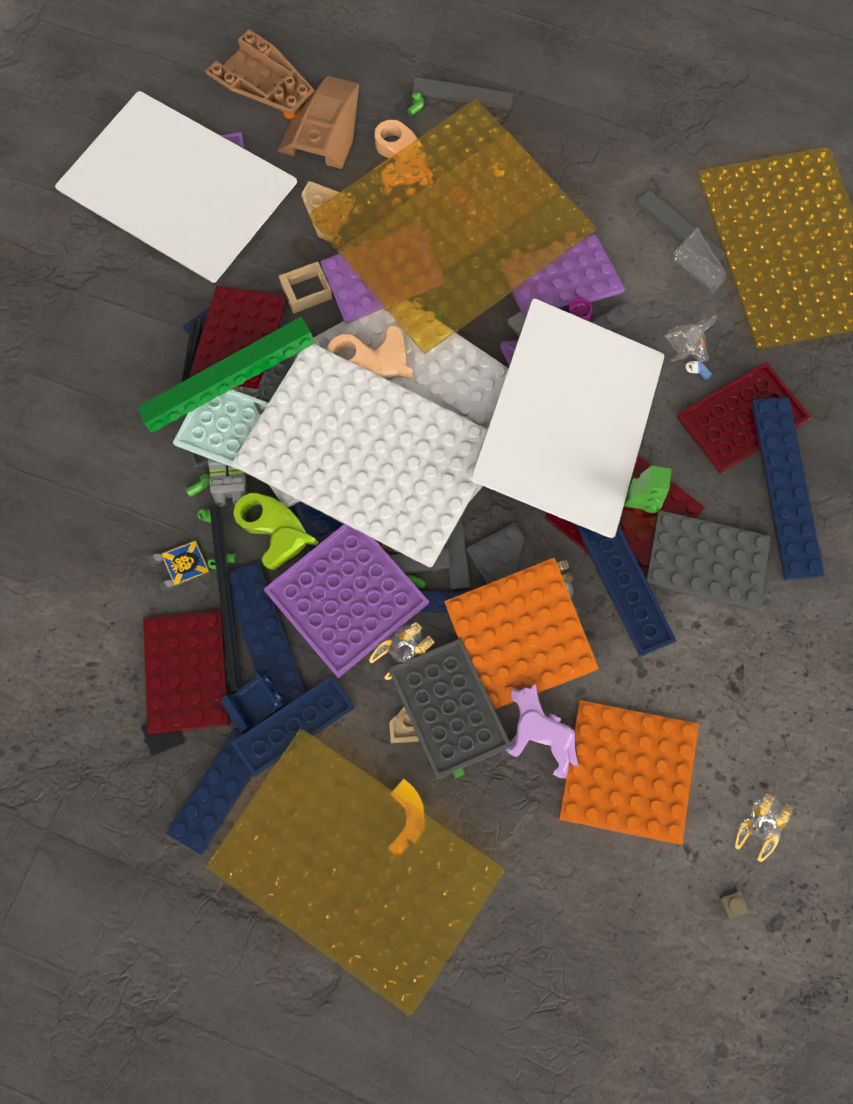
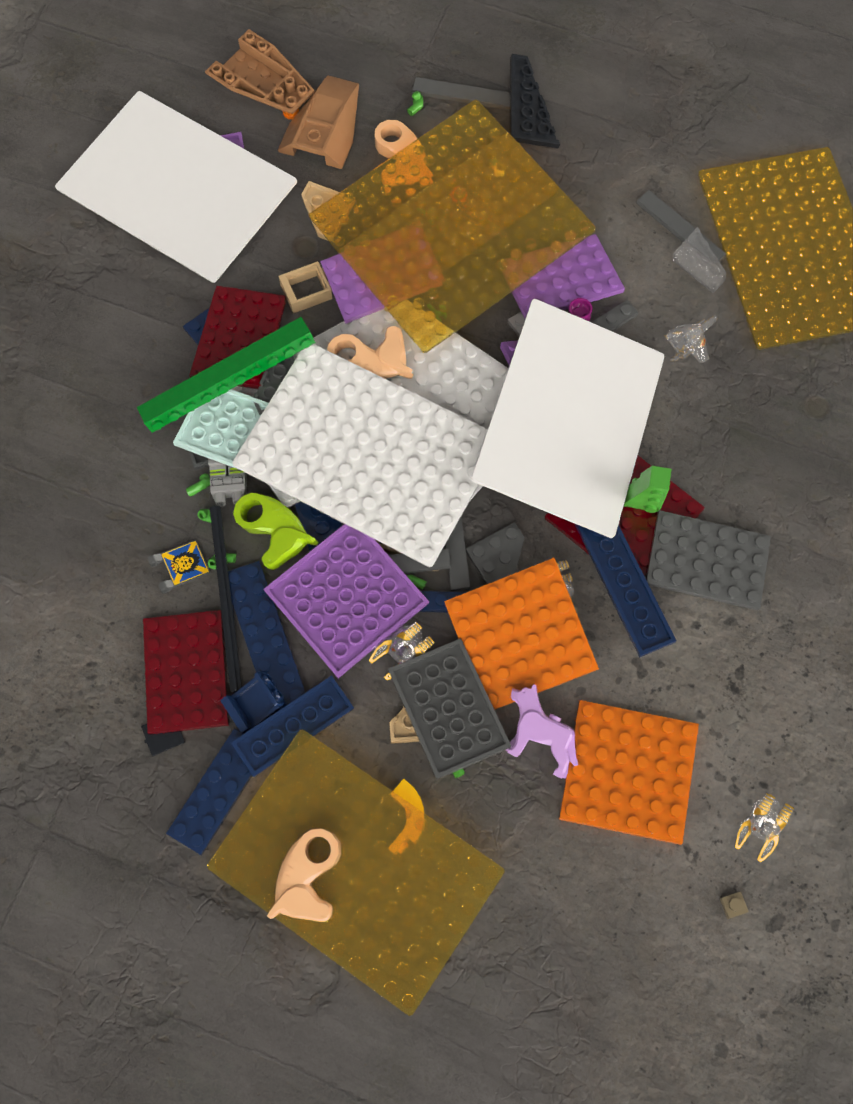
(193, 342): black axle -> none
(293, 887): none -> light nougat animal
(527, 107): none -> black wing
(698, 367): arm -> none
(725, 420): dark red plate -> none
(787, 489): dark blue plate -> none

